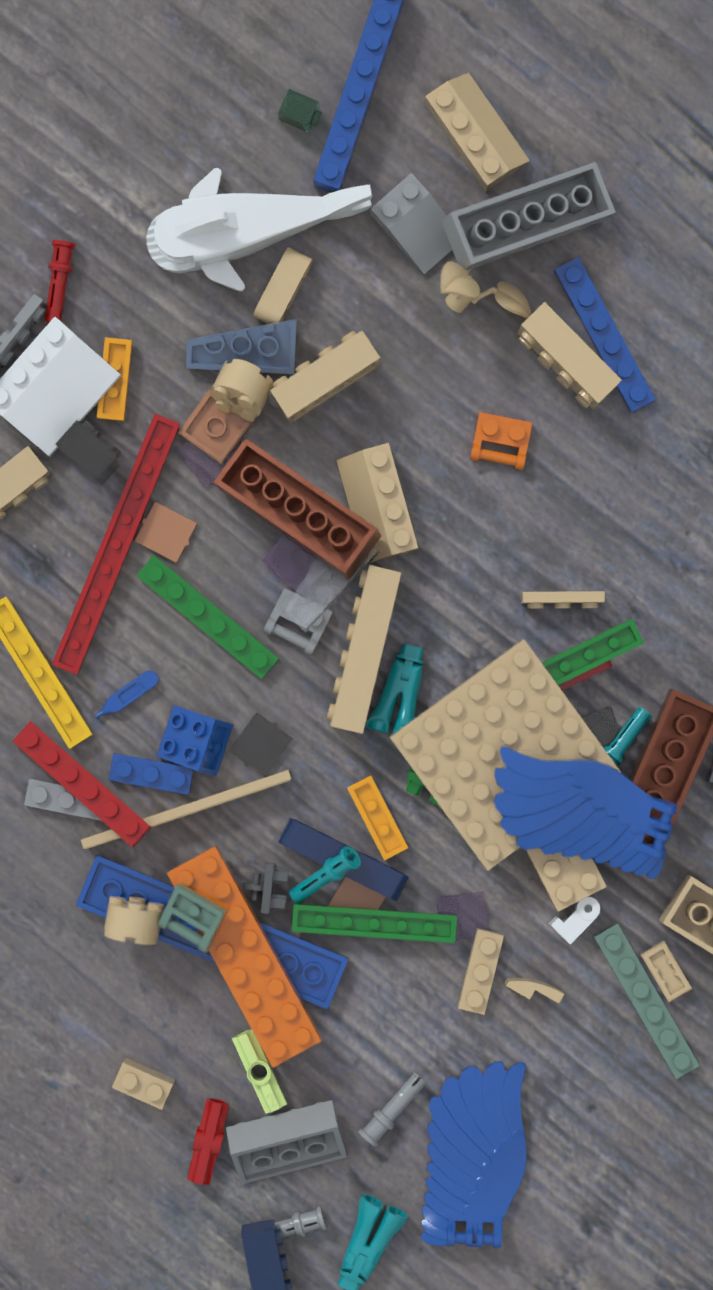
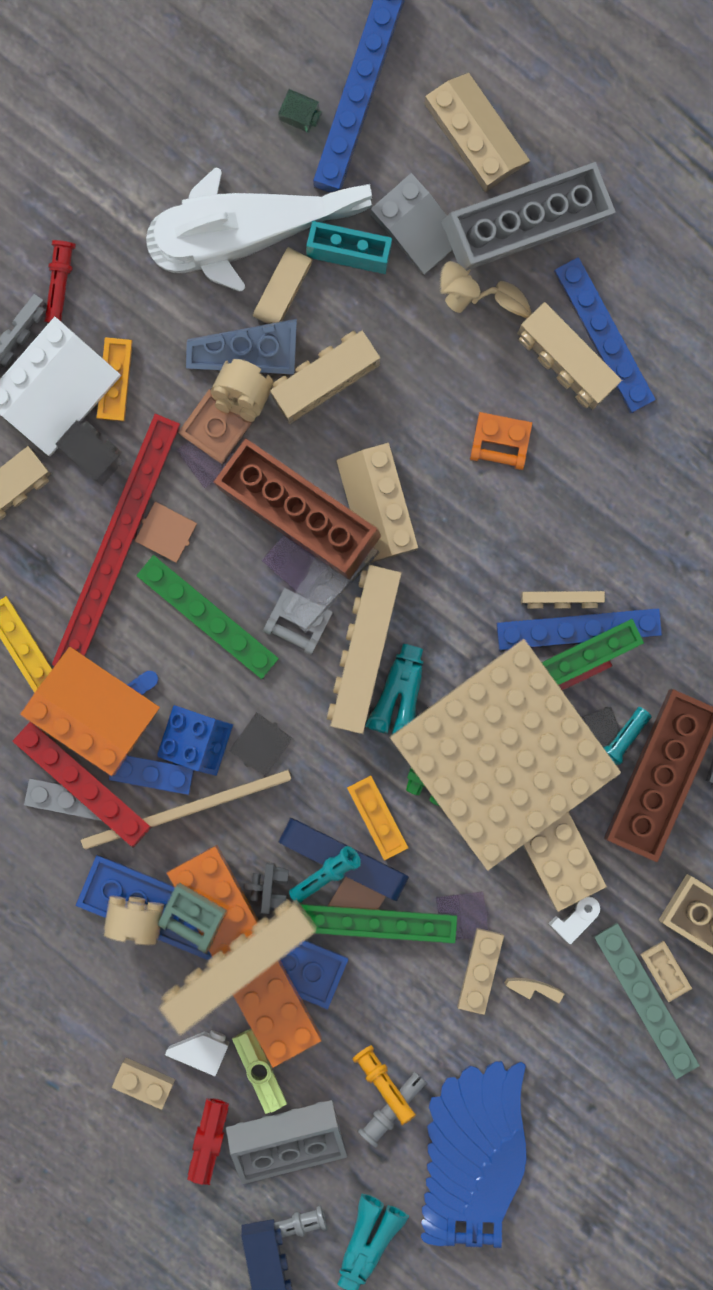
(90, 711): none -> orange slope
(201, 1051): none -> white slope
(238, 966): none -> tan brick
(348, 247): none -> teal brick
(378, 1075): none -> light orange pin
(574, 628): none -> blue plate
(582, 811): blue animal -> none

